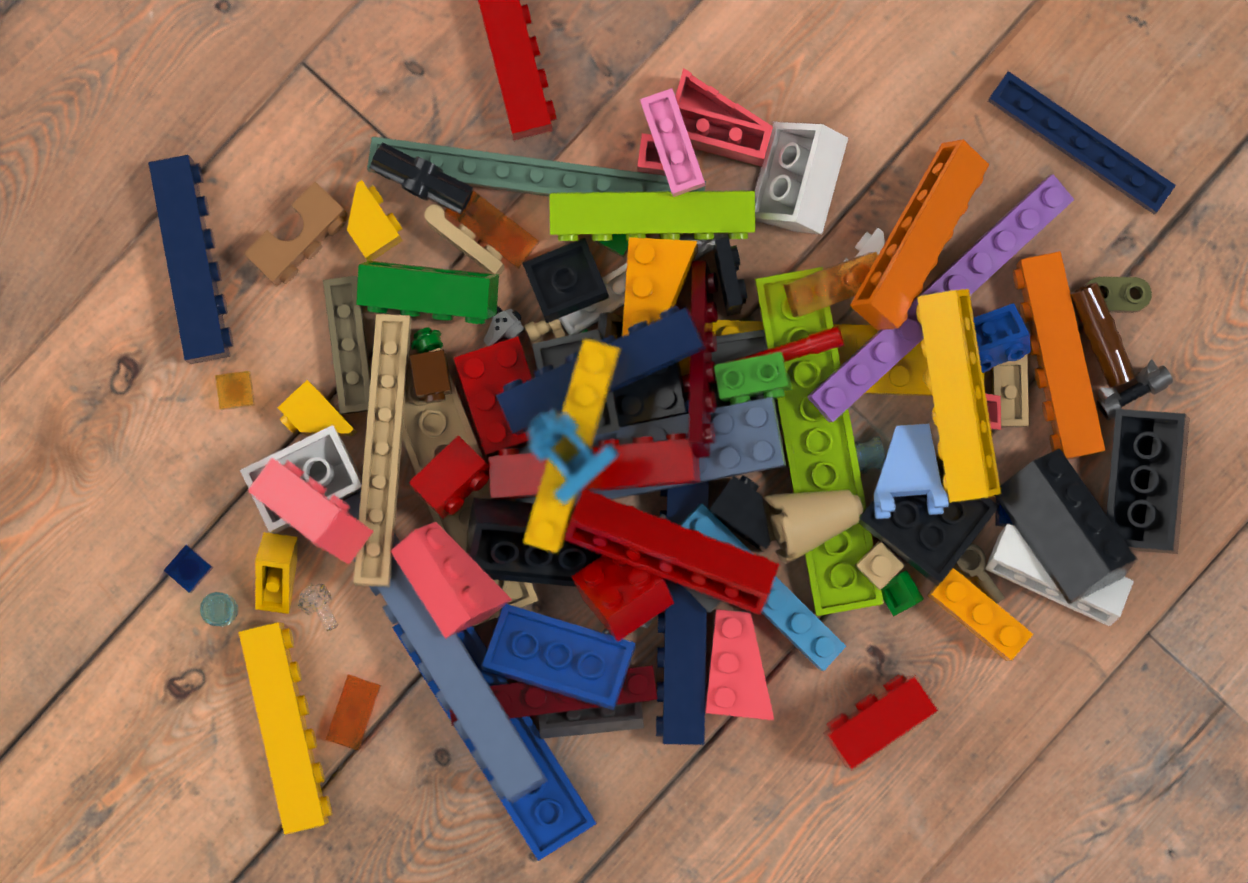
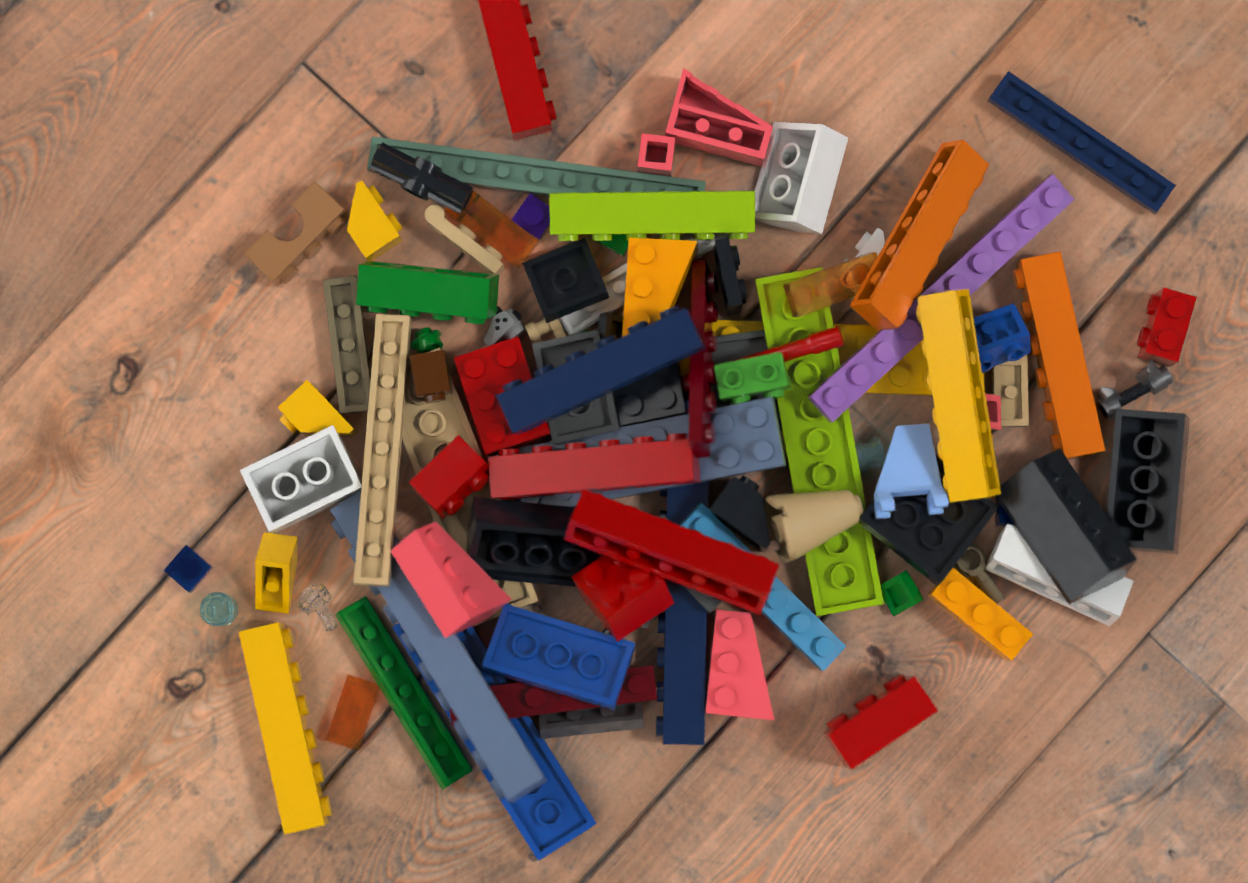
(190, 259): dark blue brick -> none
(235, 390): clear yellow plate -> none
(309, 510): coral wedge -> none
(403, 692): none -> green tile
(533, 216): none -> dark purple plate
(551, 428): dark azure tile -> none
(585, 405): yellow brick -> none
(672, 142): bright pink plate -> none
(879, 565): tan plate -> none
(1103, 335): reddish brown axle -> none
(1118, 294): olive plate -> none
(1166, 326): none -> red brick

